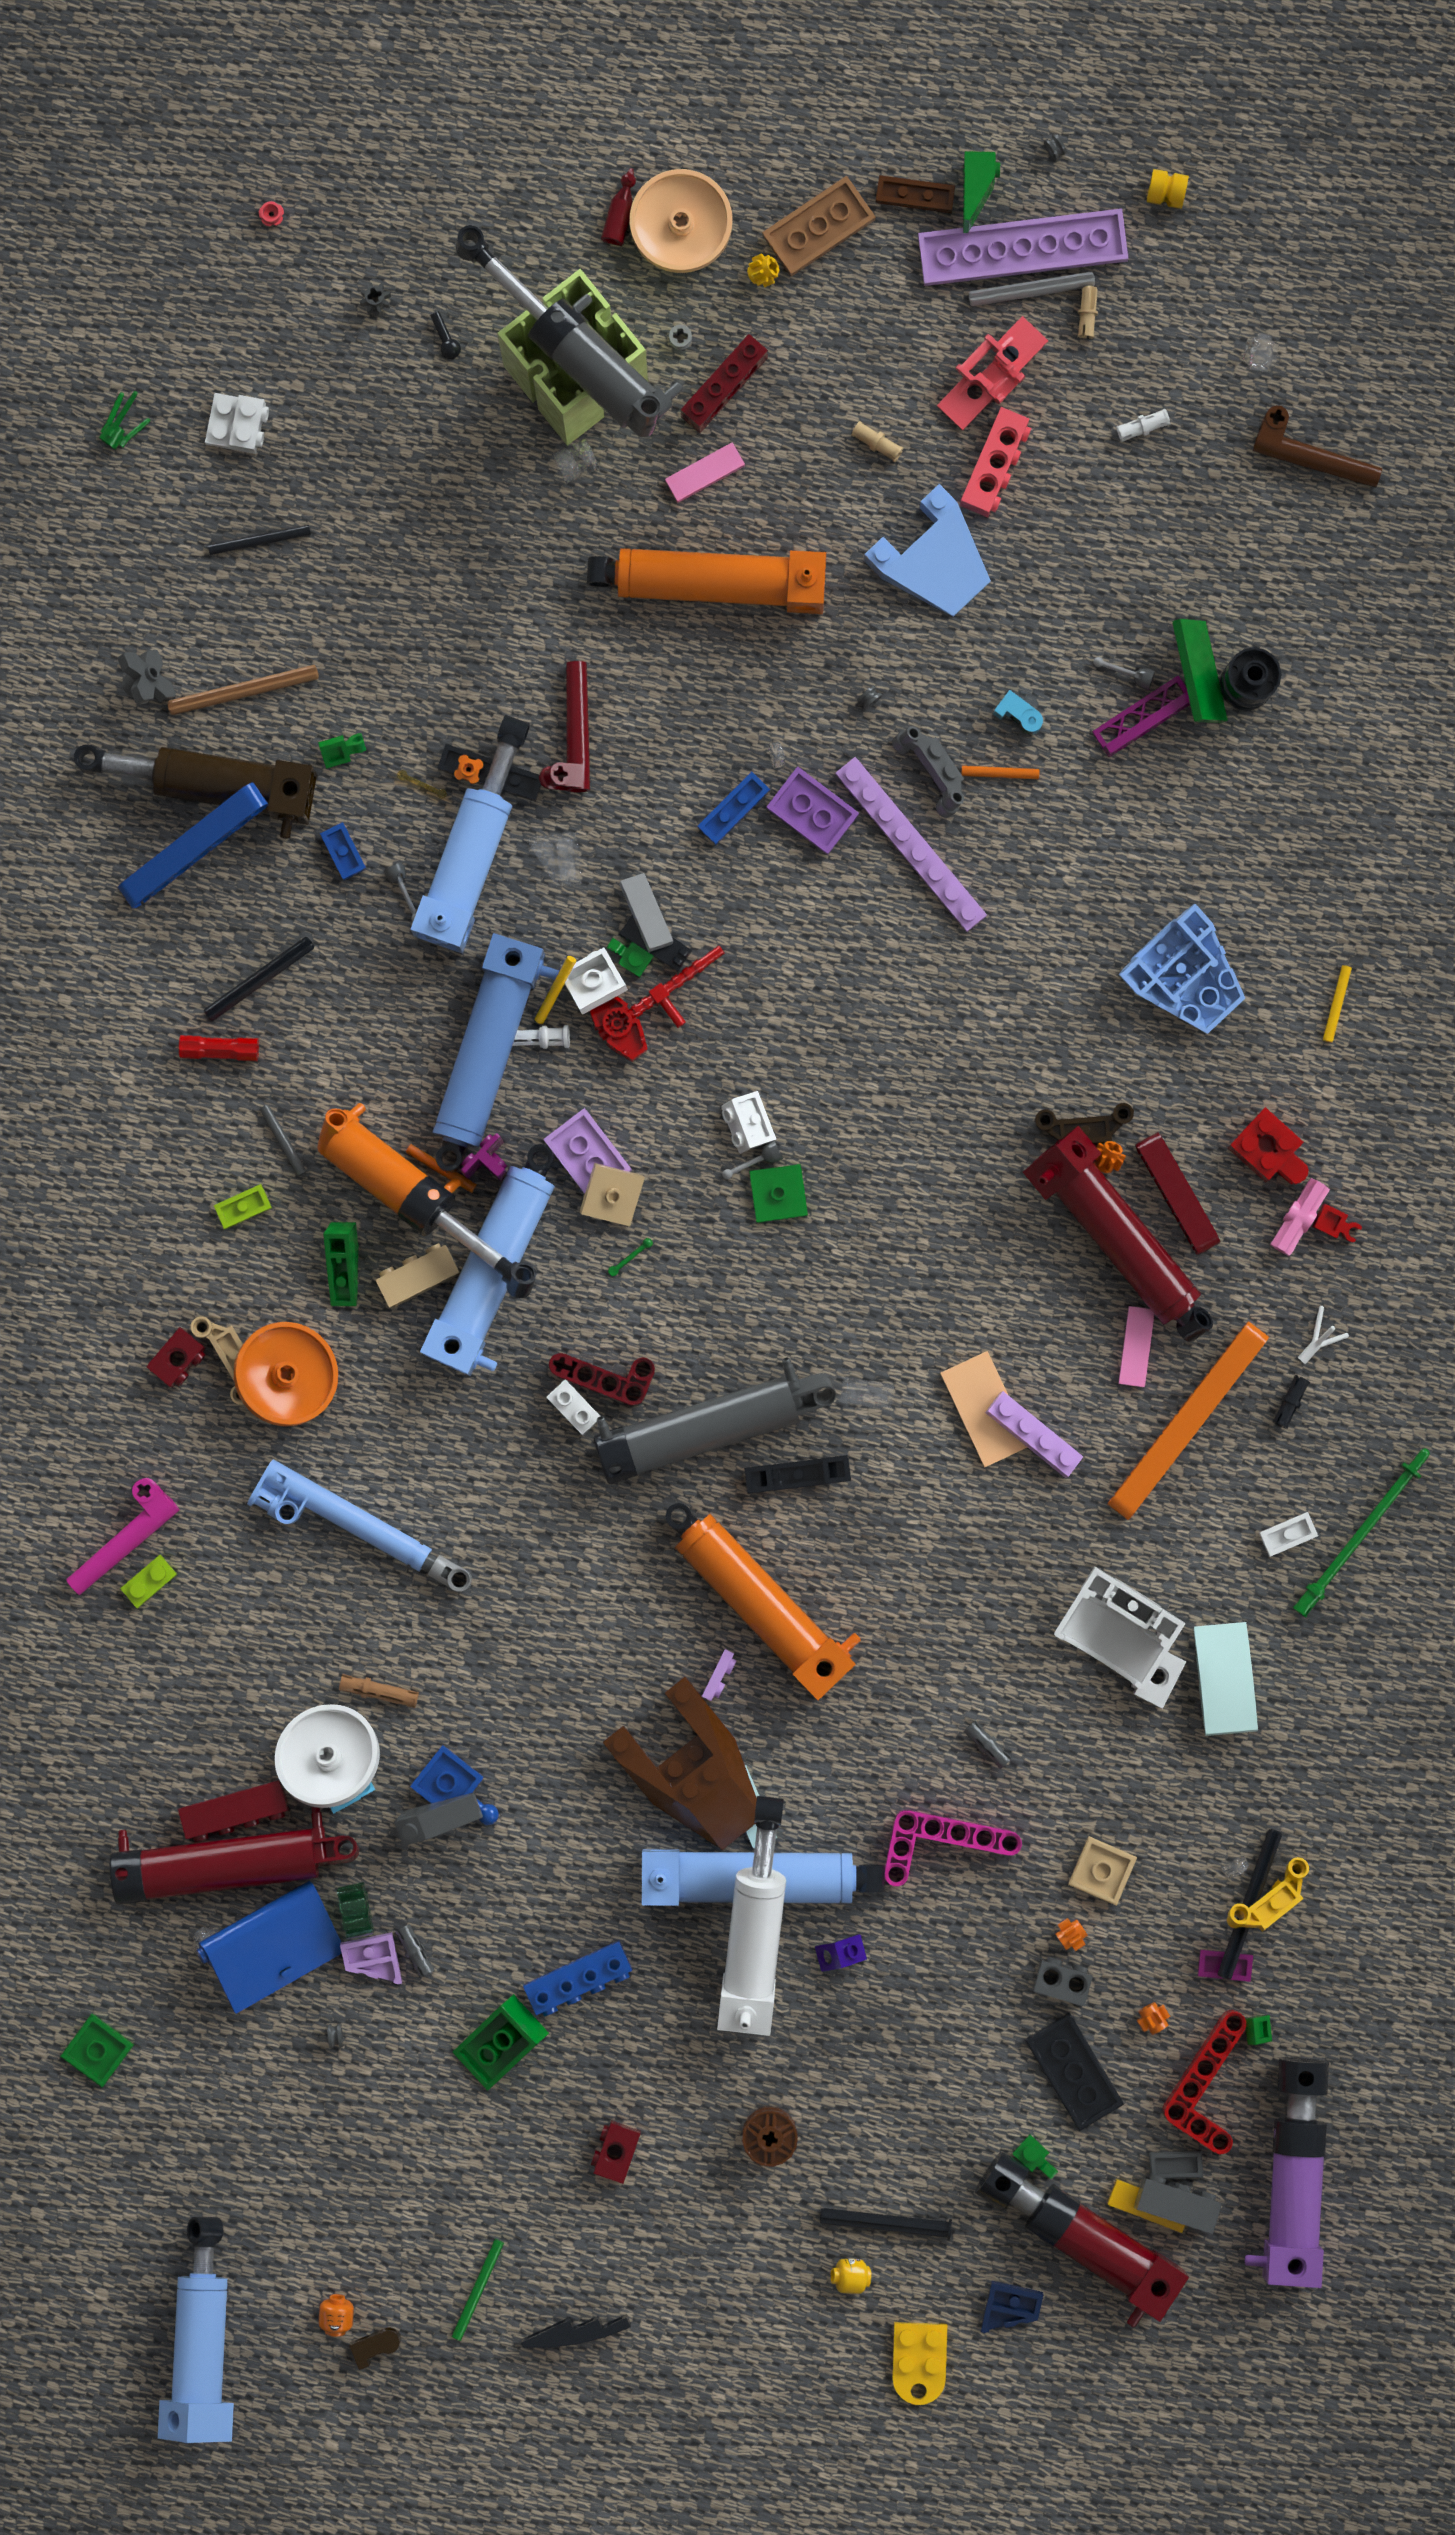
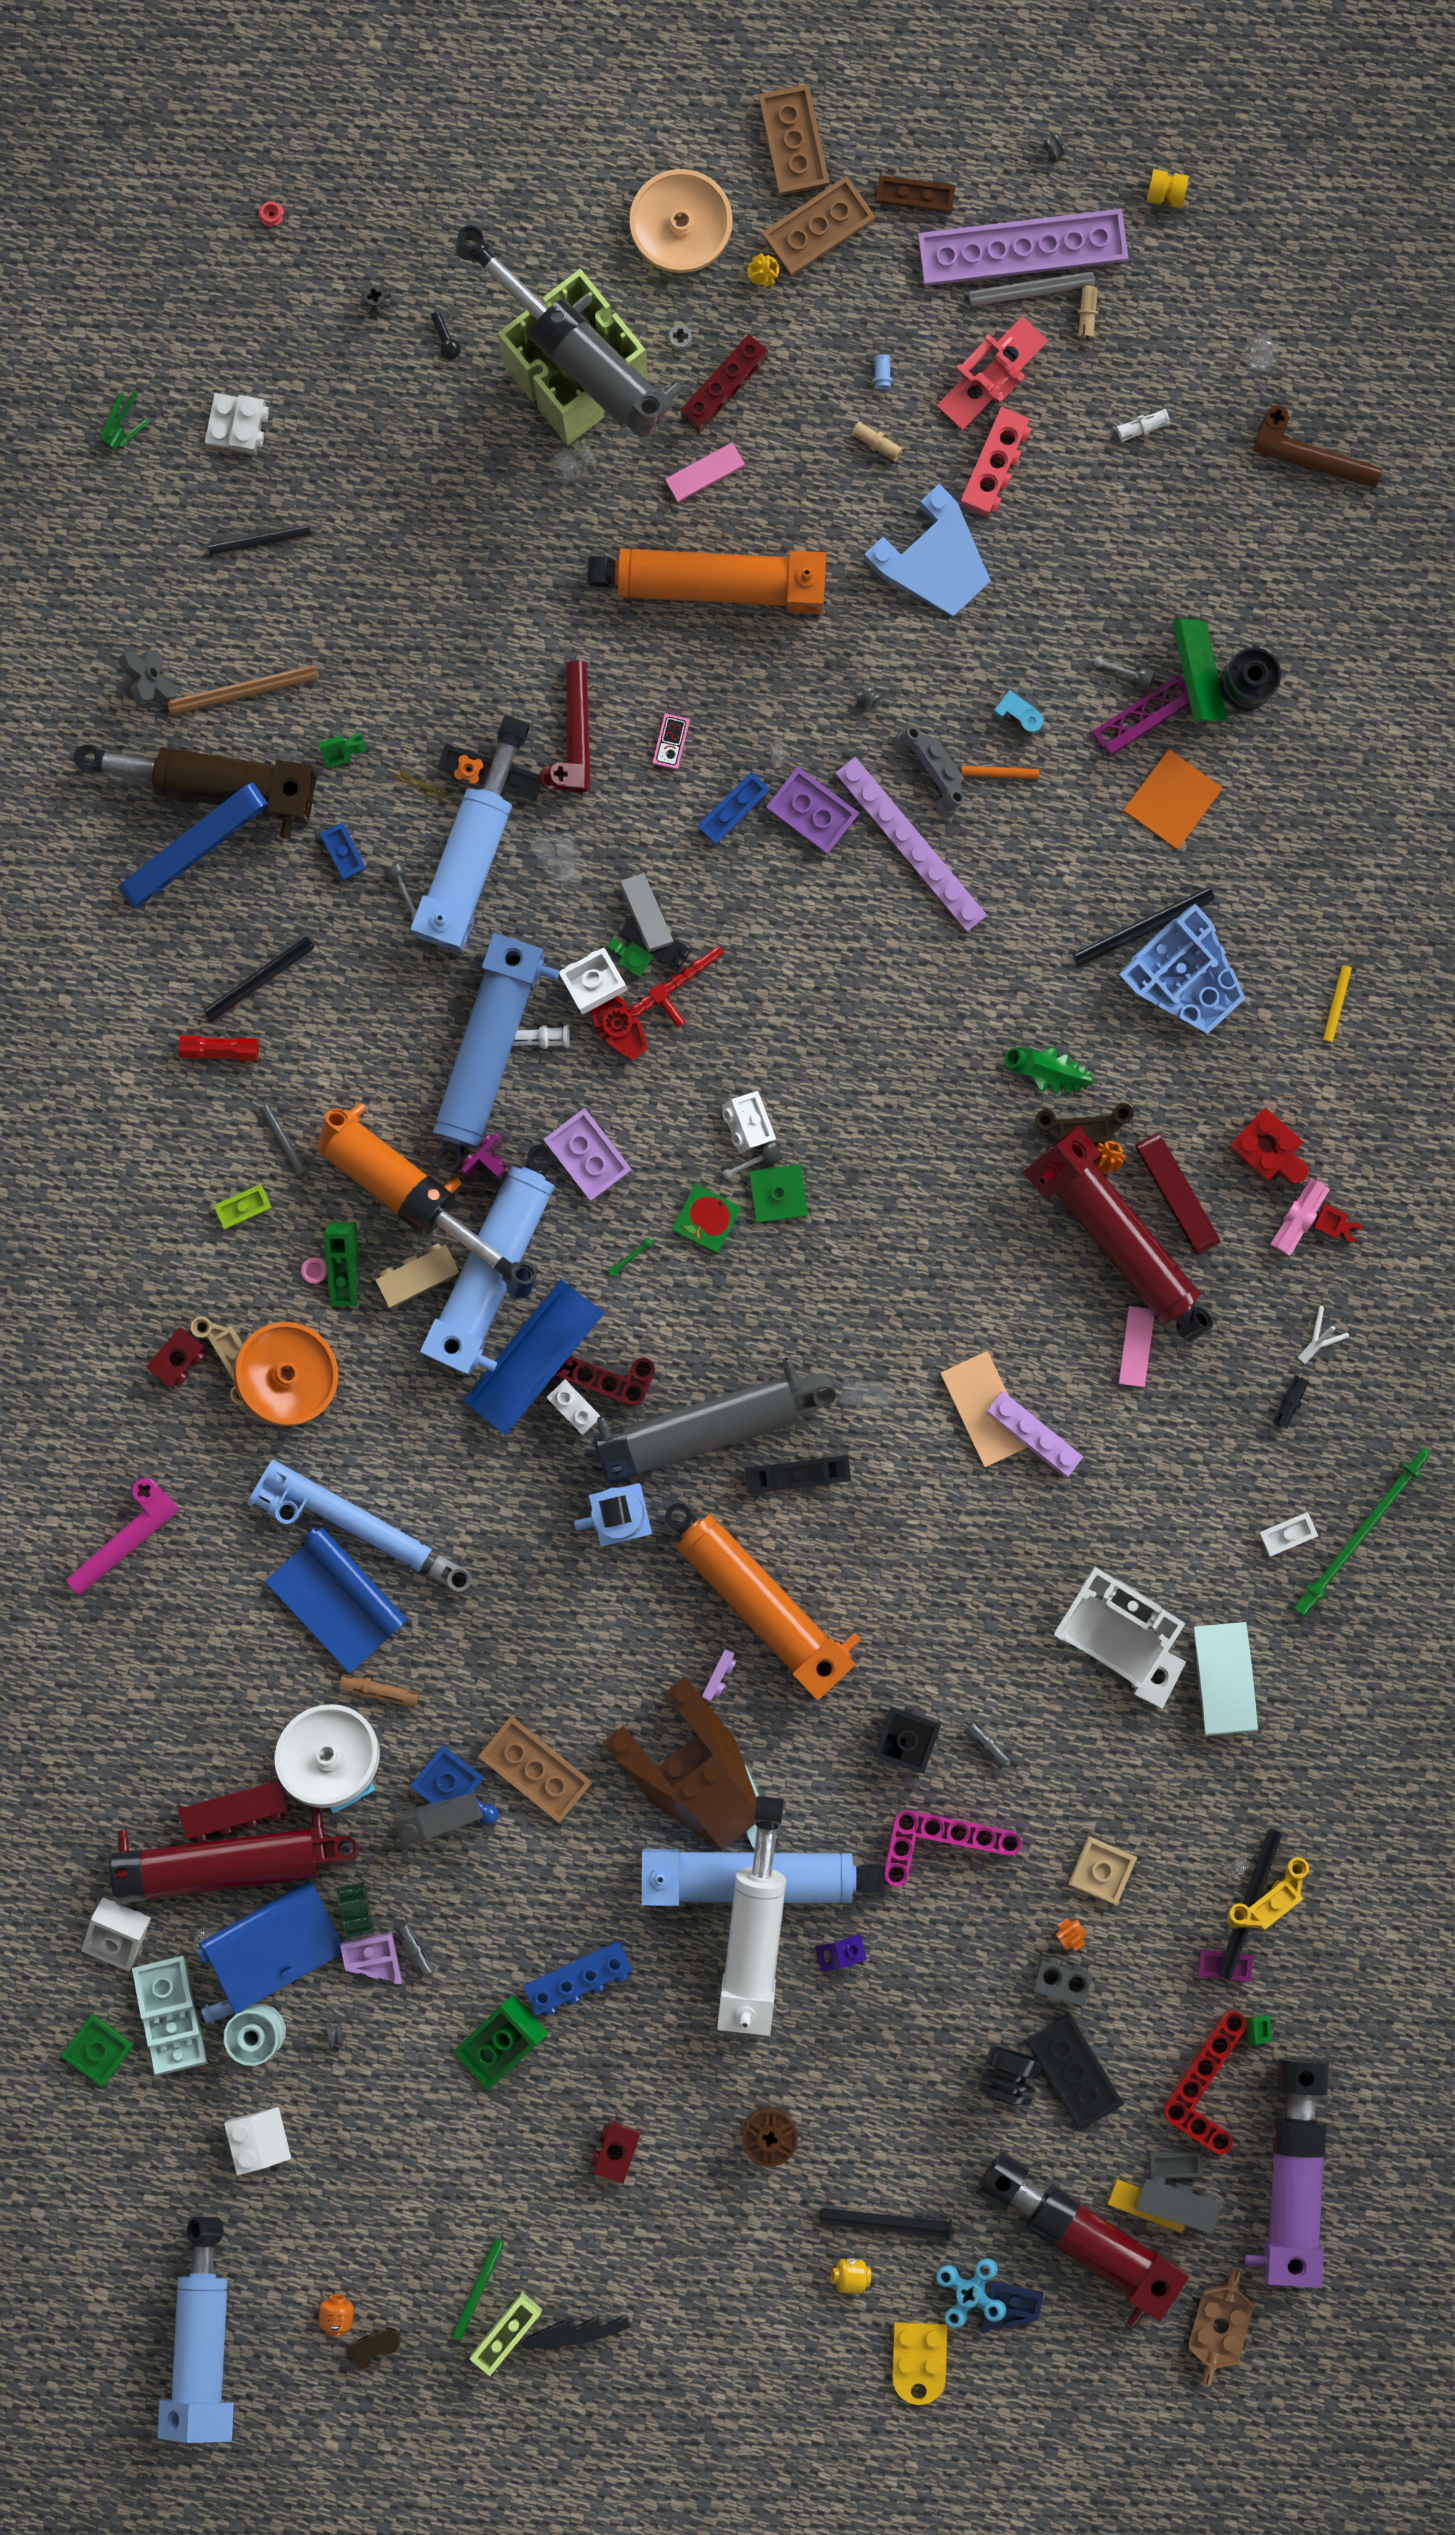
(115, 1934): none -> white slope
(148, 1581): lime plate -> none
(169, 2015): none -> light aqua slope
(217, 2011): none -> light blue pin
(243, 2045): none -> light aqua wheel
(257, 2140): none -> white slope
(314, 1270): none -> bright pink tile
(336, 1600): none -> blue door
(431, 1162): orange bar -> none
(505, 2334): none -> yellowish green brick
(533, 1356): none -> blue ladder
(535, 1769): none -> medium nougat plate
(555, 989): yellow bar -> none
(612, 1194): tan plate -> none
(617, 1515): none -> light blue piece
(619, 212): dark red wheel -> none
(671, 741): none -> tile
(706, 1218): none -> tile
(793, 140): none -> medium nougat plate
(882, 372): none -> light blue pin
(907, 1740): none -> black slope
(962, 2288): none -> medium azure gear
(978, 183): green slope -> none
(1010, 2076): none -> black wheel
(1033, 2155): green plate -> none
(1048, 1069): none -> green plant
(1142, 927): none -> black axle
(1153, 2018): orange gear -> none
(1173, 799): none -> orange piece
(1188, 1420): orange beam -> none
(1222, 2348): none -> medium nougat plate

